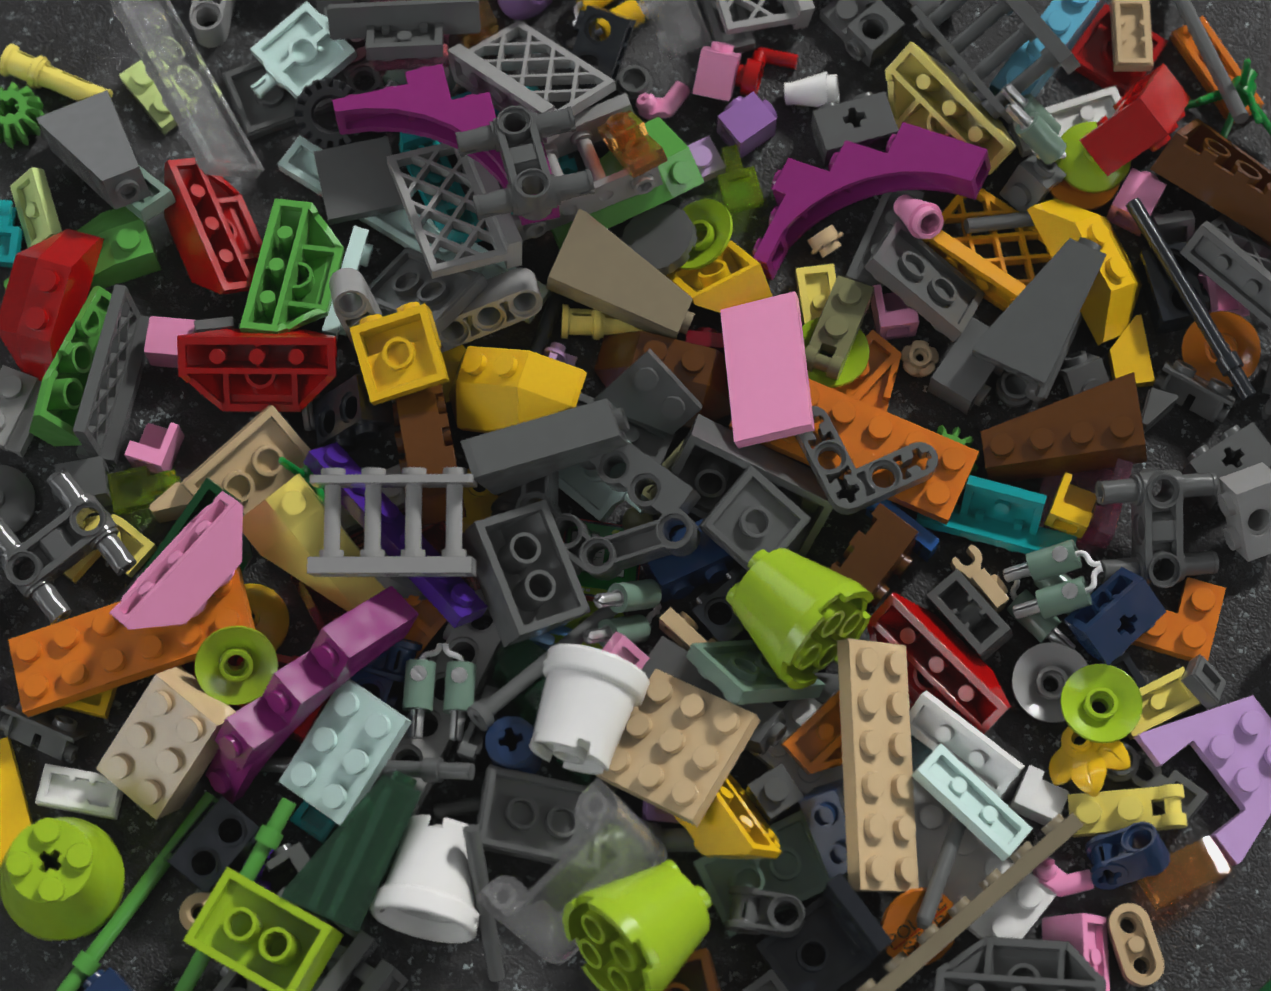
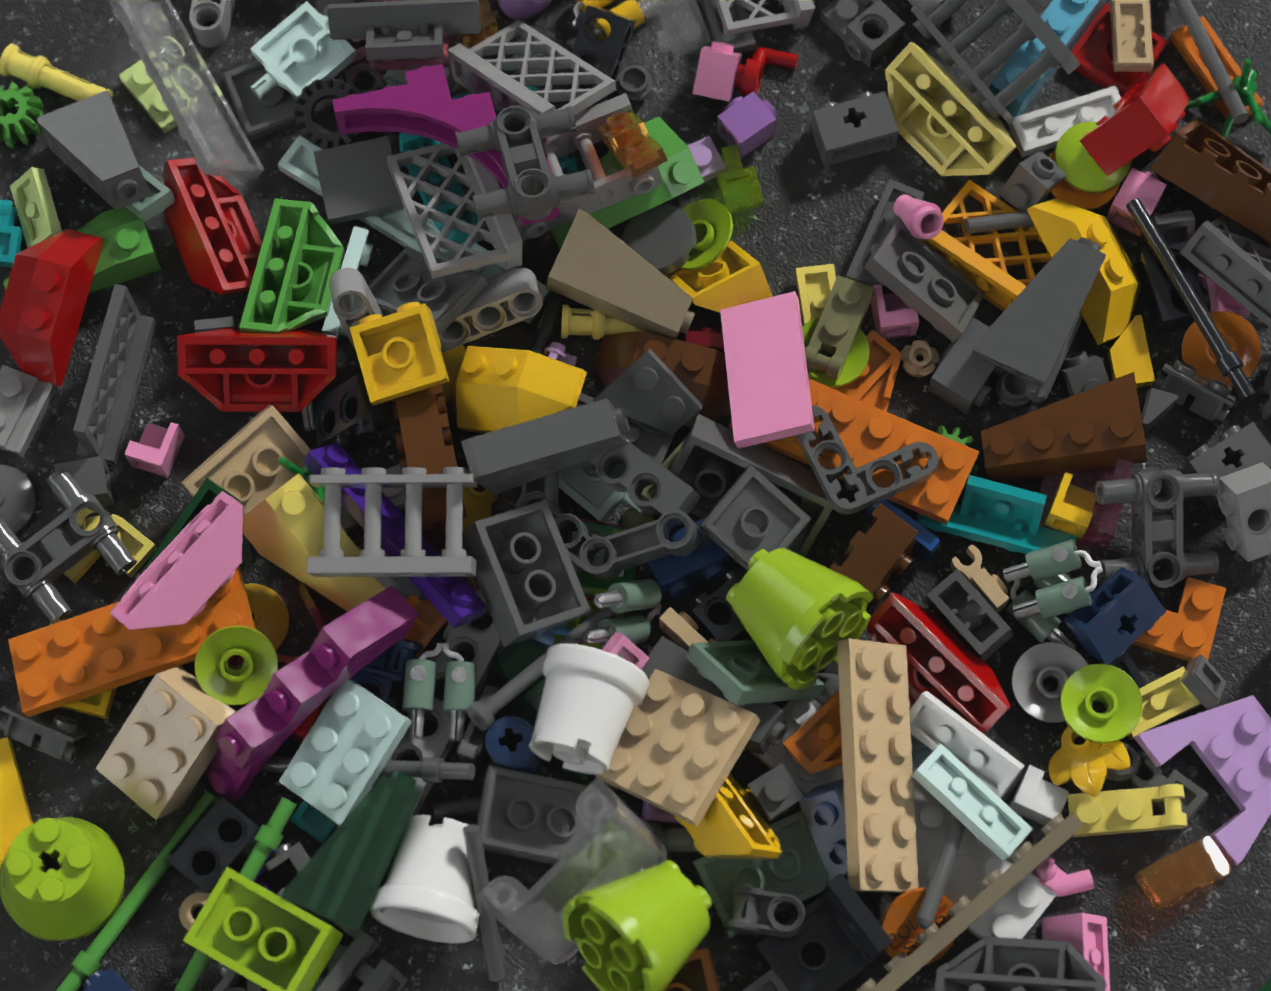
(68, 373): bright green wedge -> none
(78, 792): white plate -> none
(136, 488): clear neon green plate -> none
(162, 339): bright pink panel -> none
(171, 503): tan slope -> none
(662, 107): bright pink arm -> none
(812, 90): white cone -> none
(825, 241): tan plate -> none
(911, 162): magenta arch -> none
(1035, 125): sand green piece -> none
(1128, 853): dark blue piece -> none
(1135, 945): tan plate -> none

